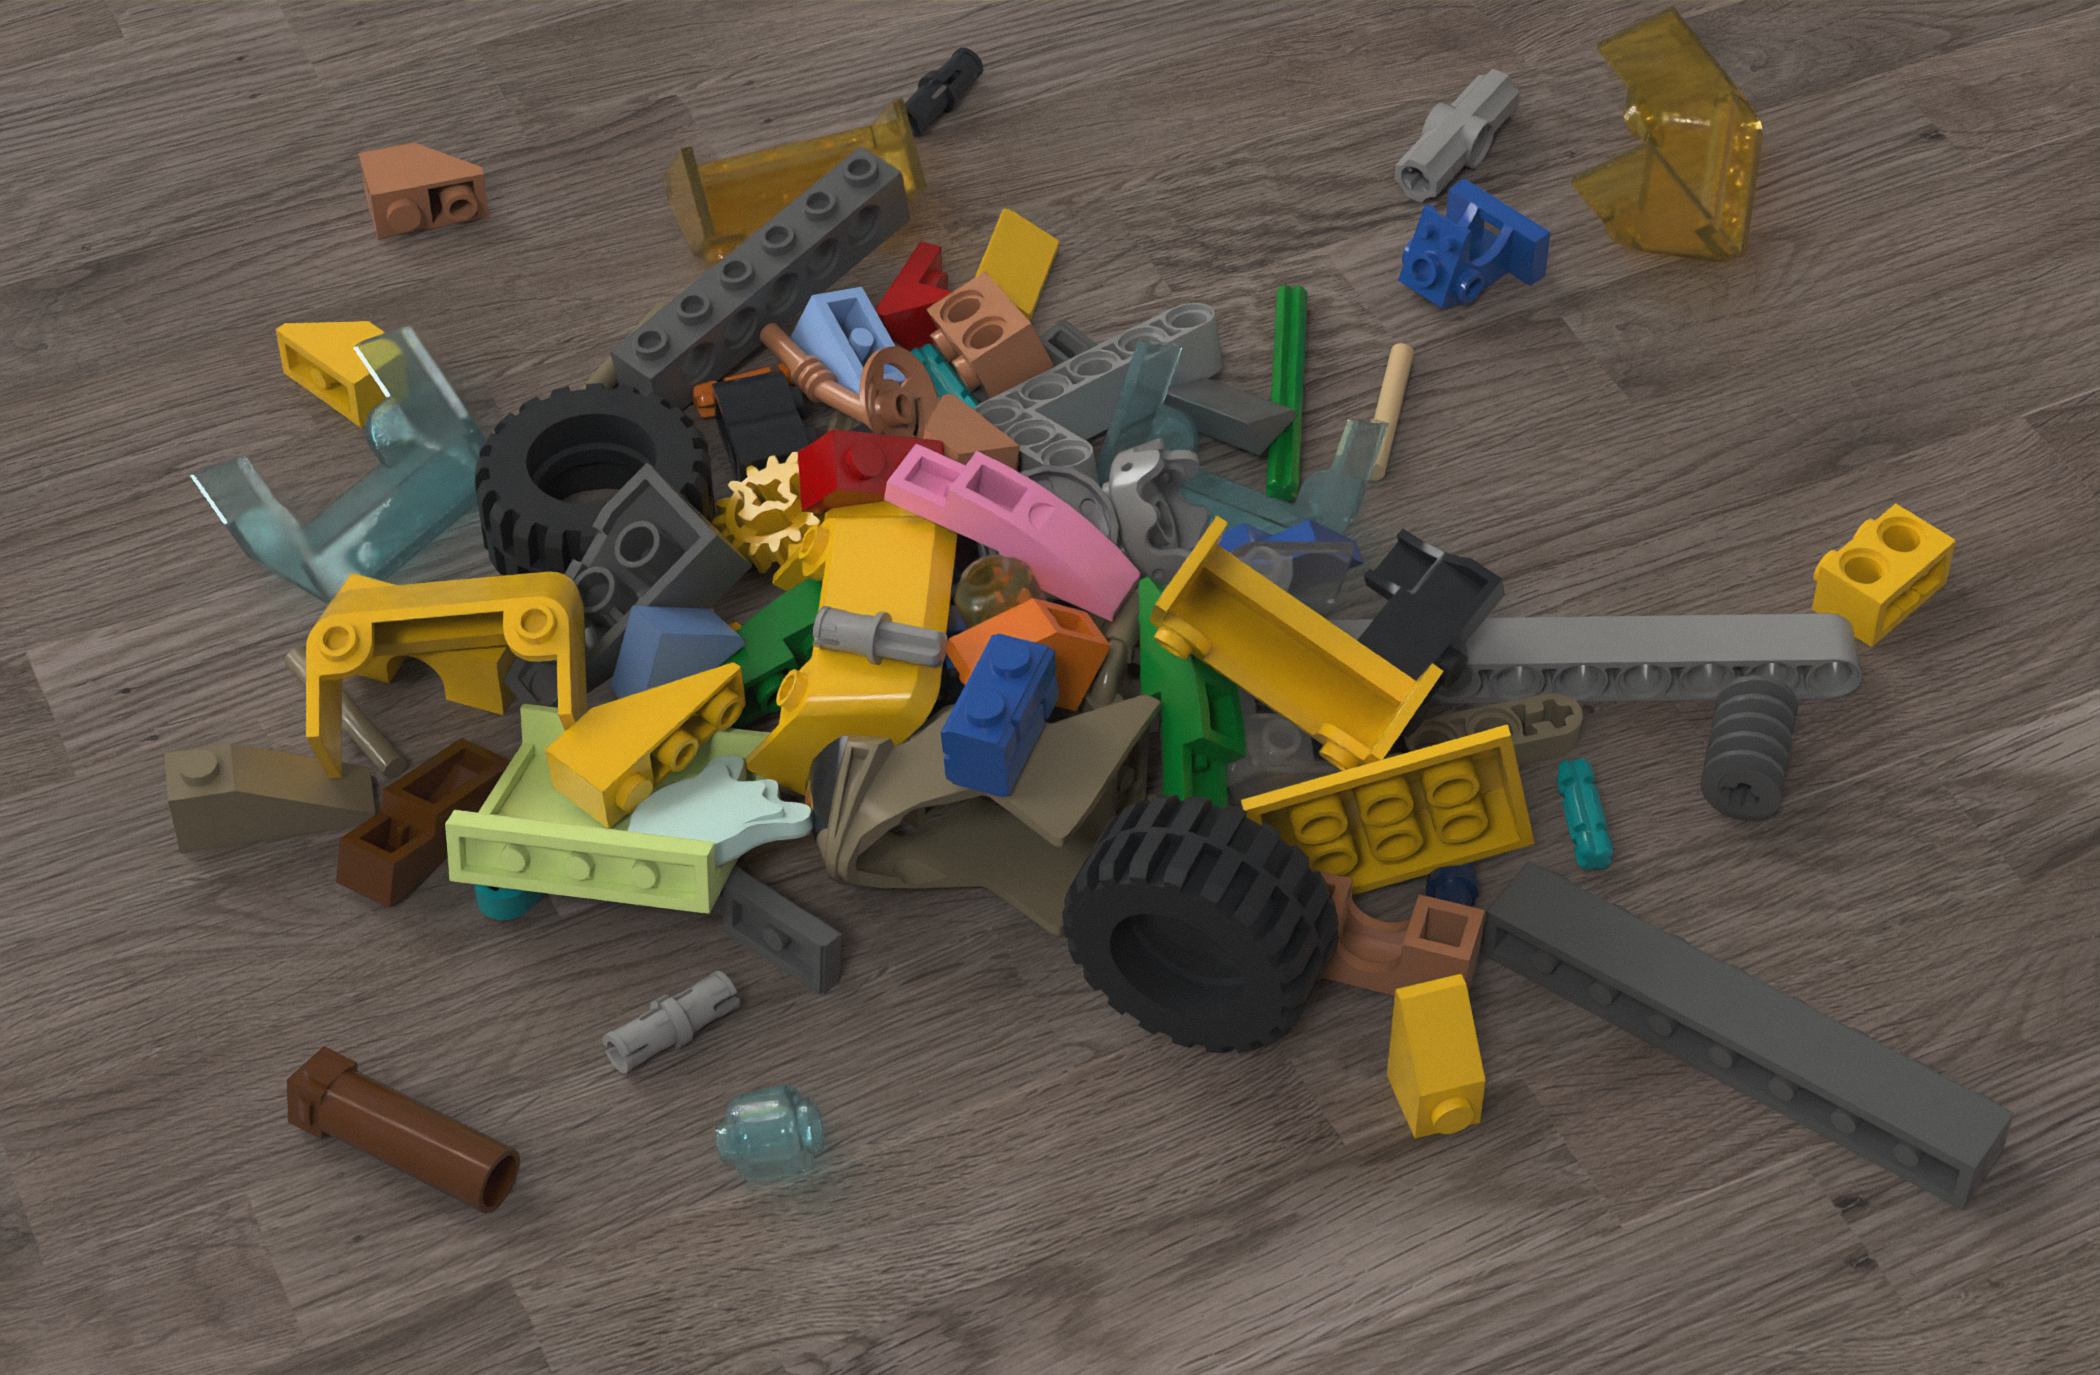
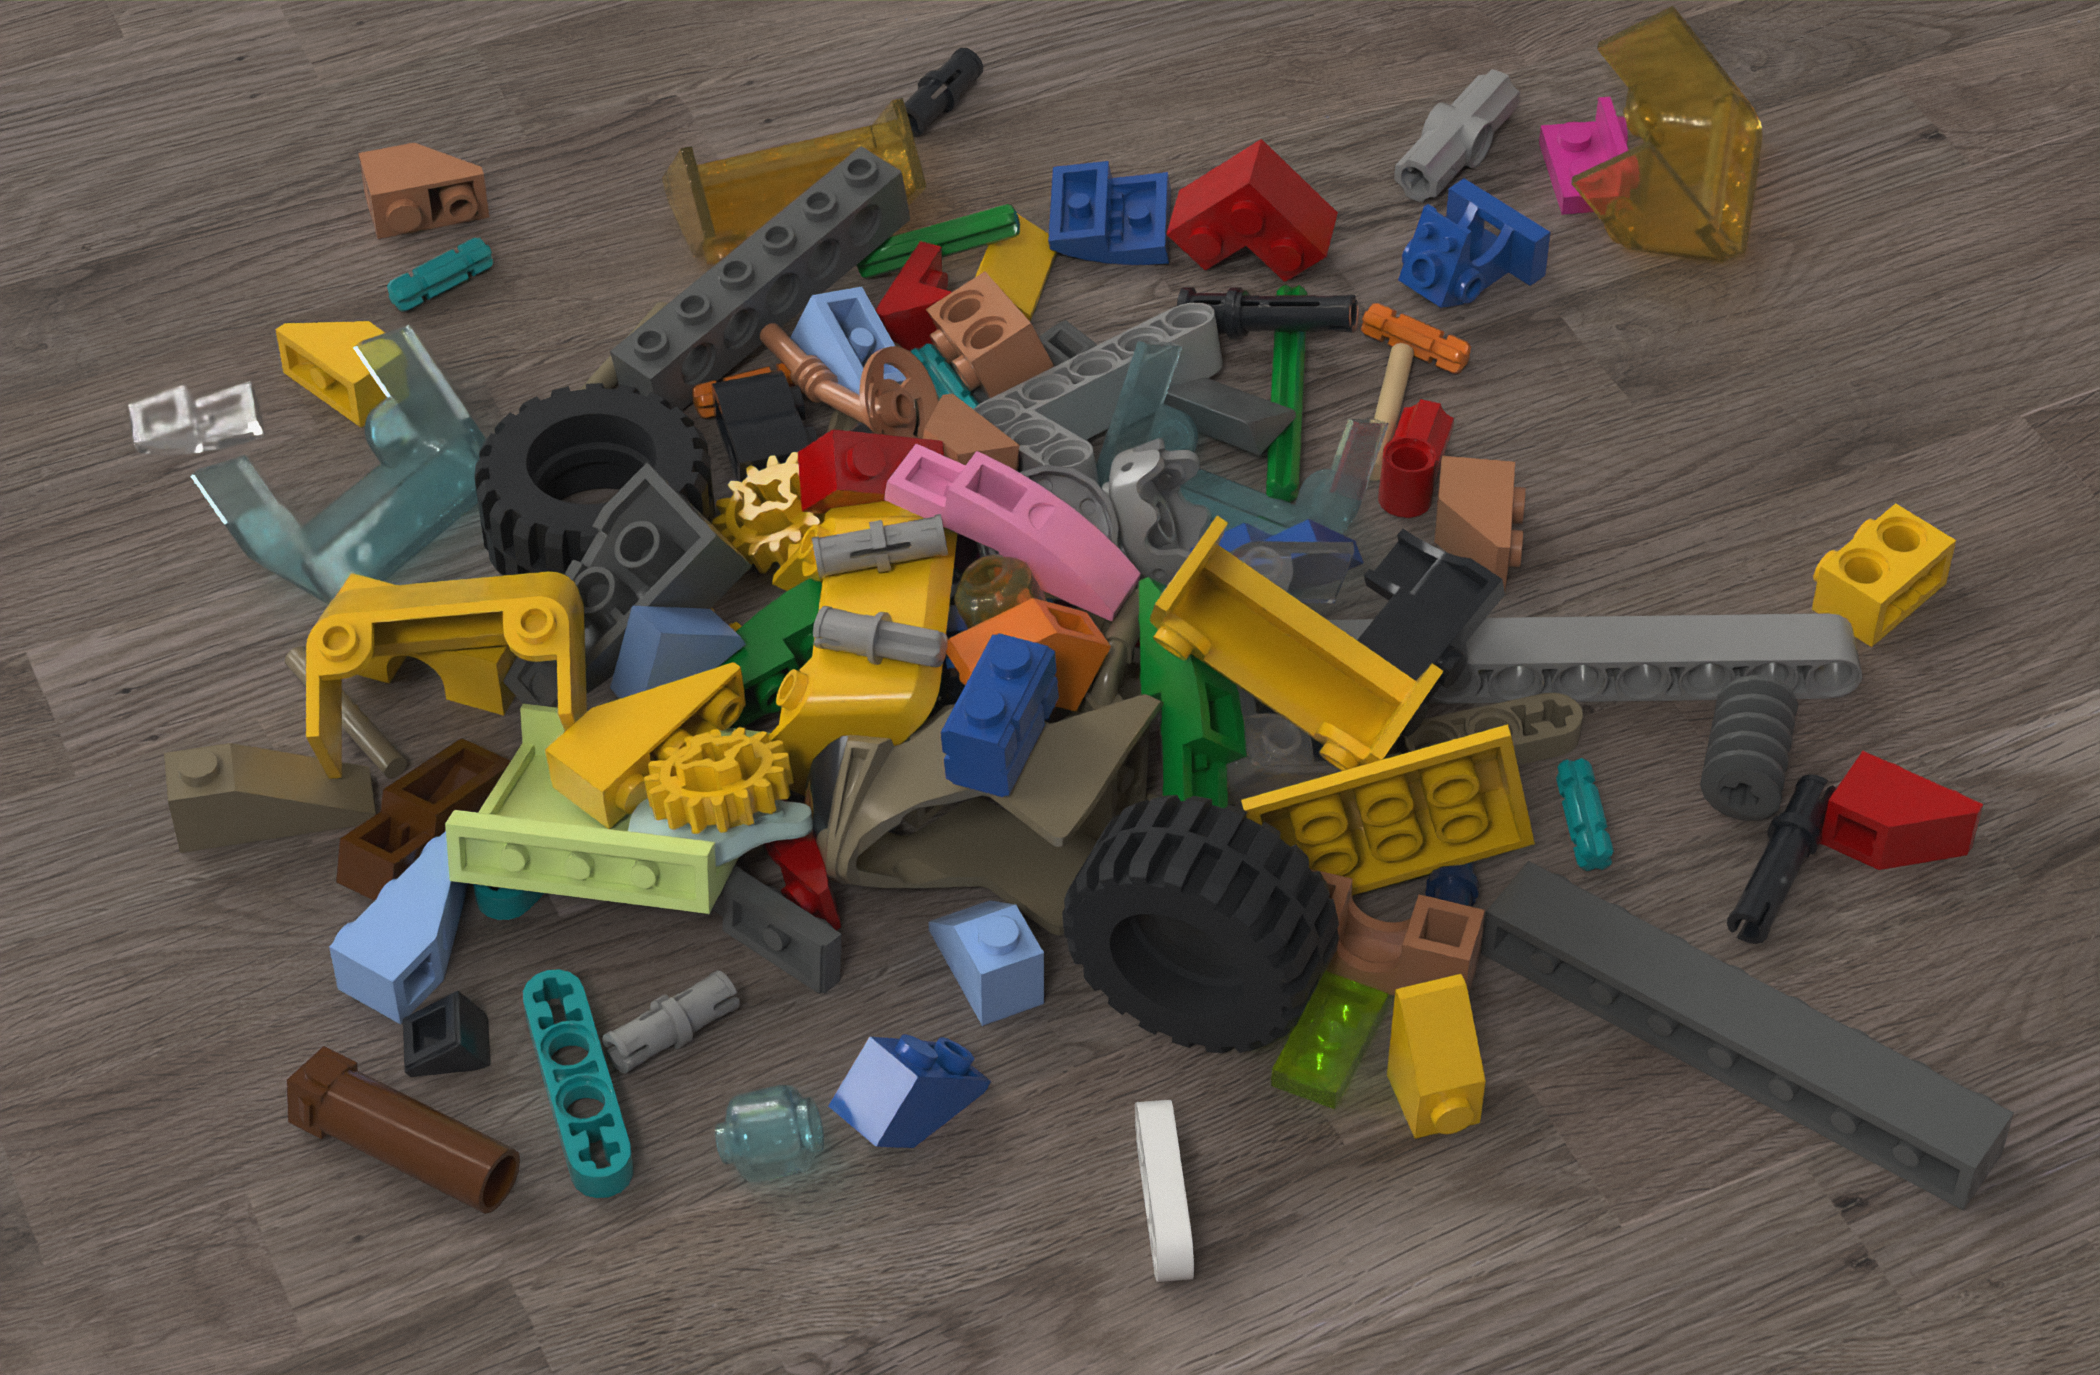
(182, 426): none -> clear slope
(403, 939): none -> light blue slope
(440, 274): none -> teal axle
(446, 1038): none -> black slope
(578, 1081): none -> teal beam
(718, 780): none -> yellow gear
(805, 877): none -> red slope
(879, 546): none -> light grey pin
(907, 1089): none -> blue slope
(952, 235): none -> green axle
(992, 958): none -> light blue slope
(1108, 216): none -> blue slope
(1164, 1191): none -> white beam
(1240, 312): none -> black pin
(1257, 205): none -> red brick
(1329, 1040): none -> clear neon green plate
(1414, 459): none -> red piece
(1424, 339): none -> orange axle
(1478, 512): none -> nougat slope
(1578, 147): none -> dark pink bracket
(1790, 841): none -> black pin
(1897, 817): none -> red slope

